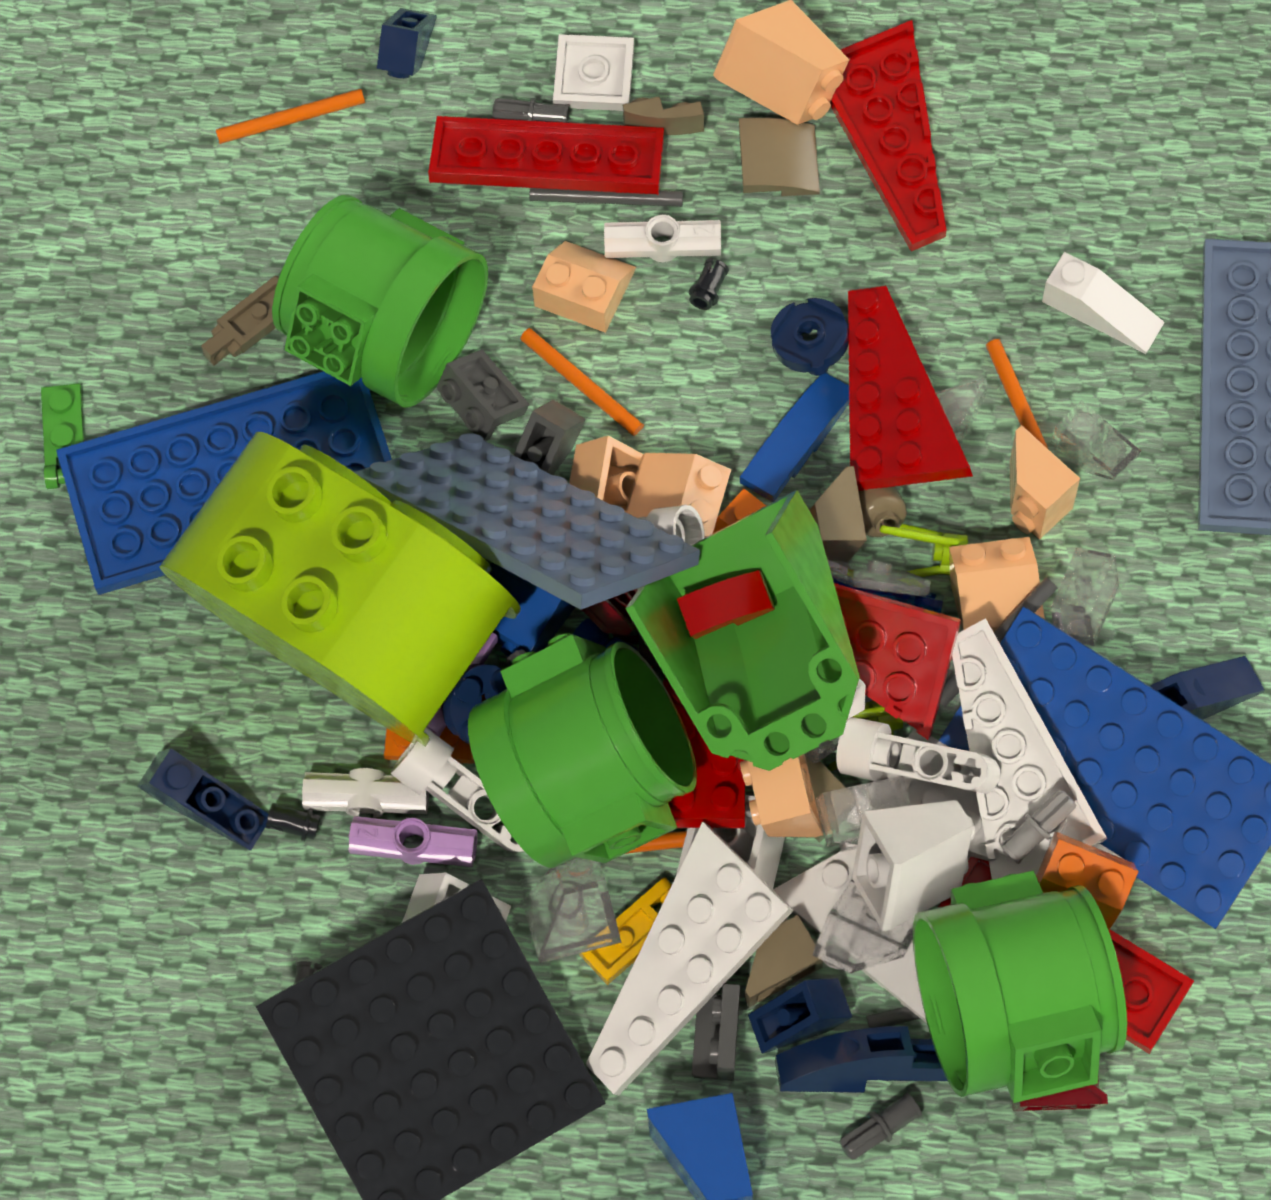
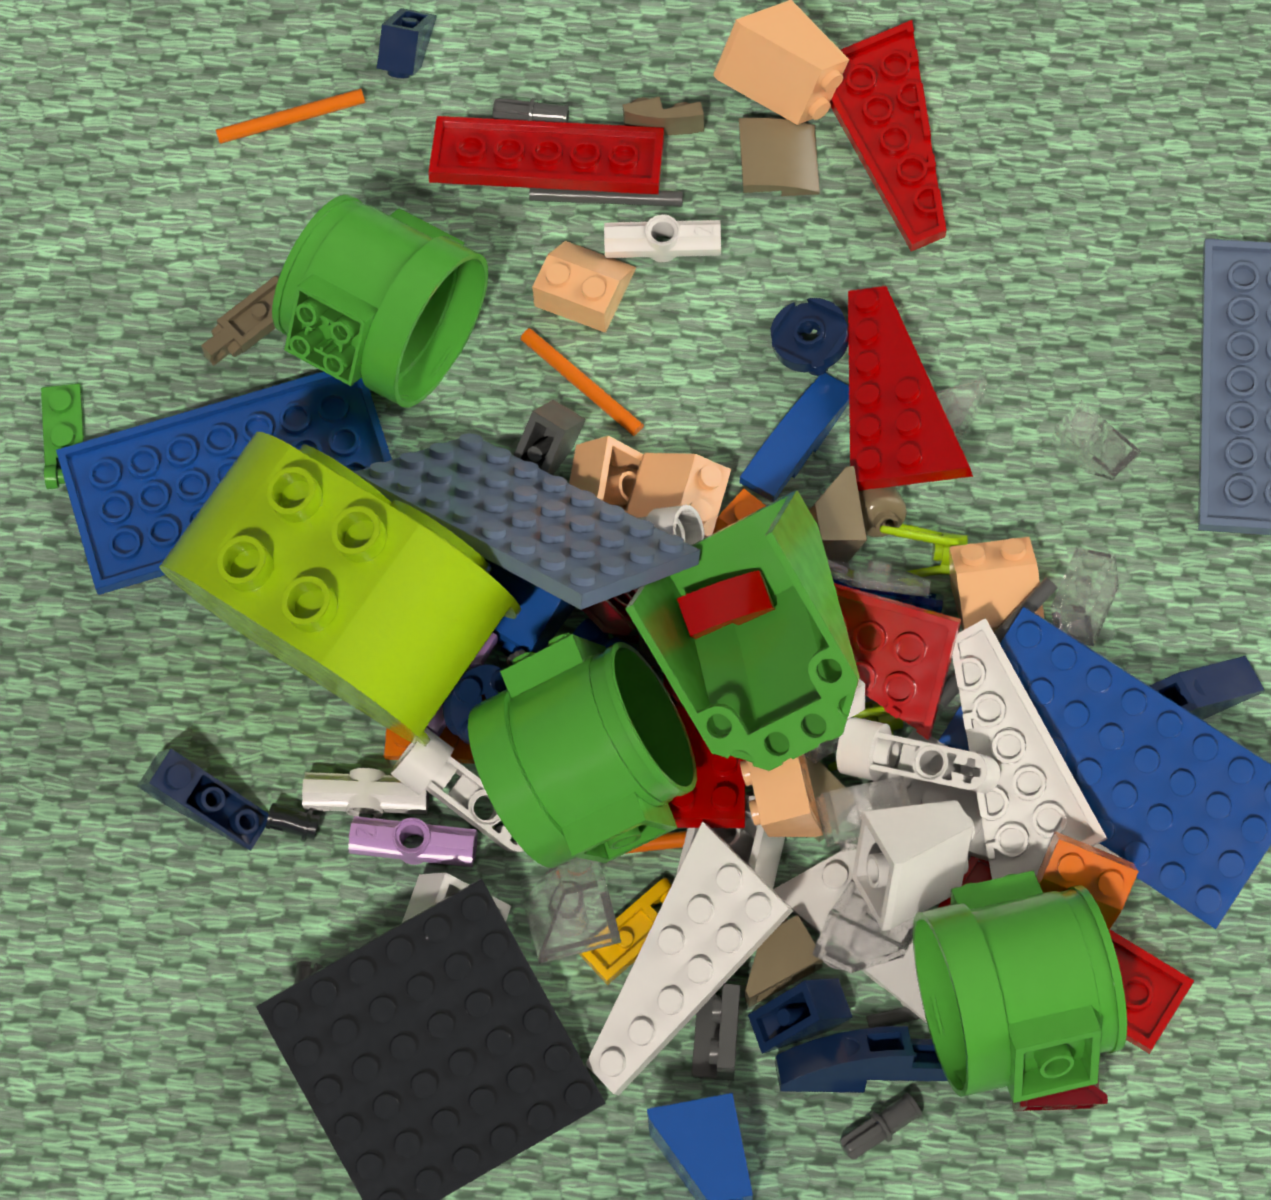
(480, 393): dark grey bracket -> none
(593, 72): white plate -> none
(705, 291): black pin -> none
(1013, 389): orange bar -> none
(1038, 826): light grey axle -> none
(1040, 485): light nougat slope -> none
(1100, 303): white slope -> none

